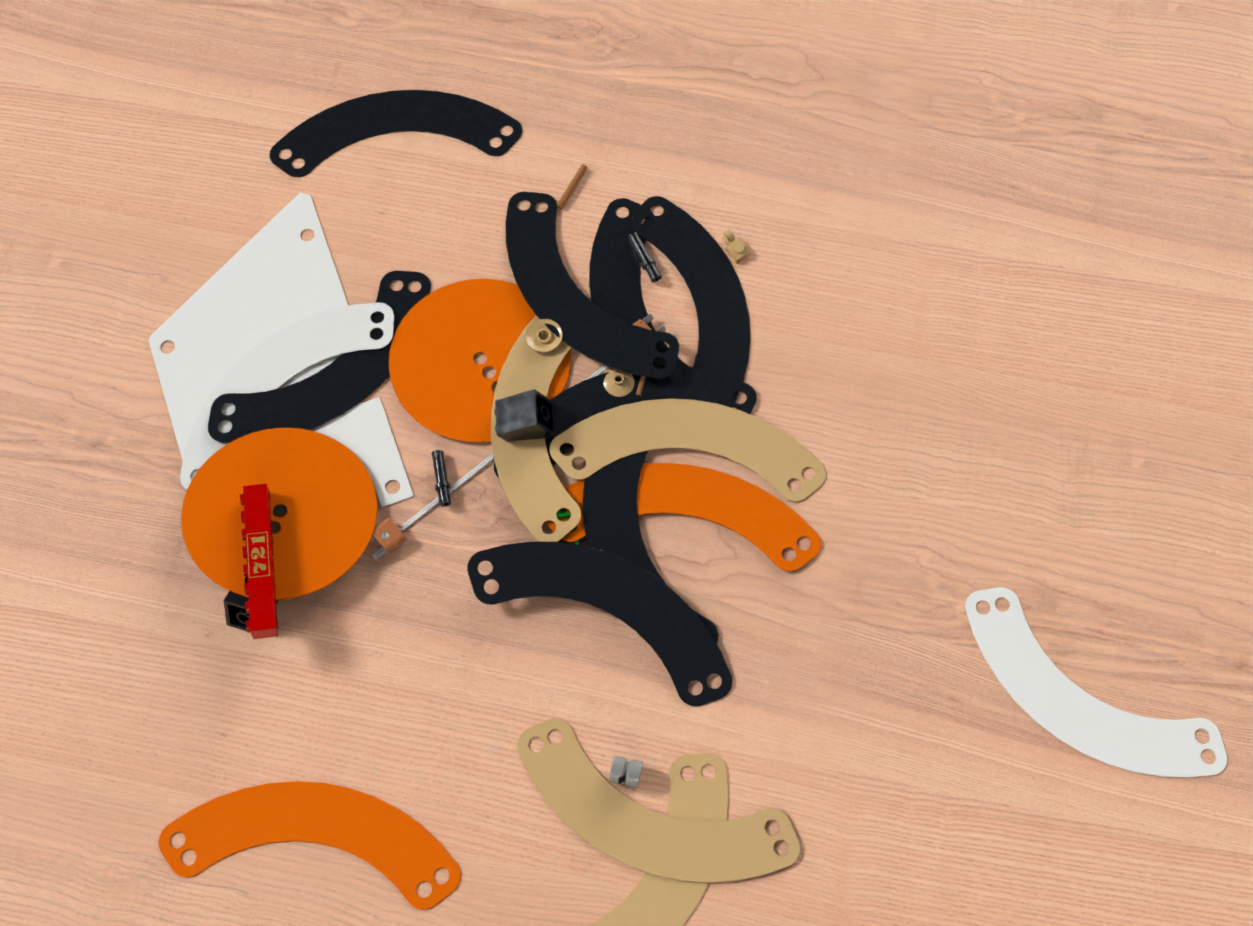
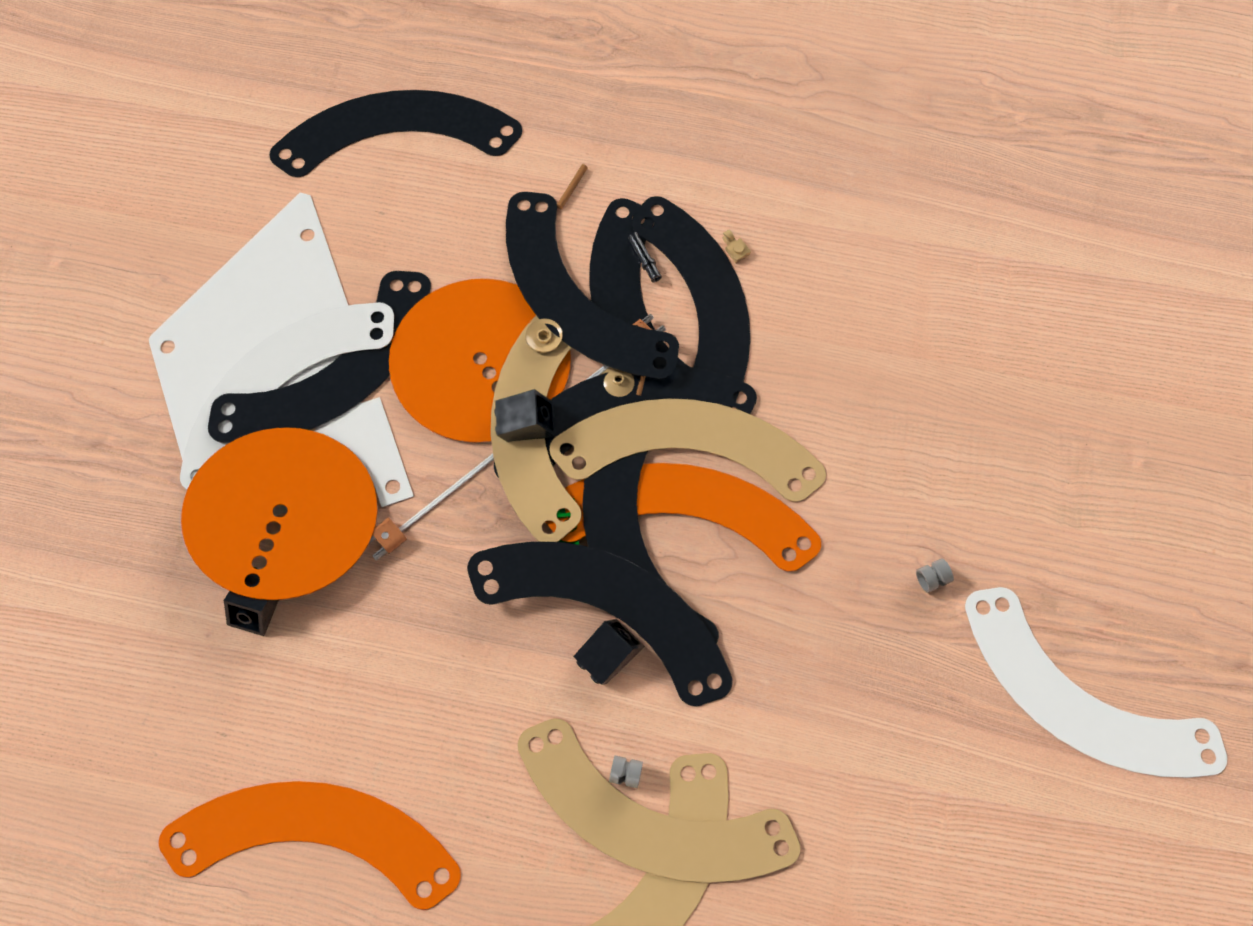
(260, 562): red brick -> none
(442, 485): black pin -> none
(608, 651): none -> black slope
(933, 576): none -> light grey wheel

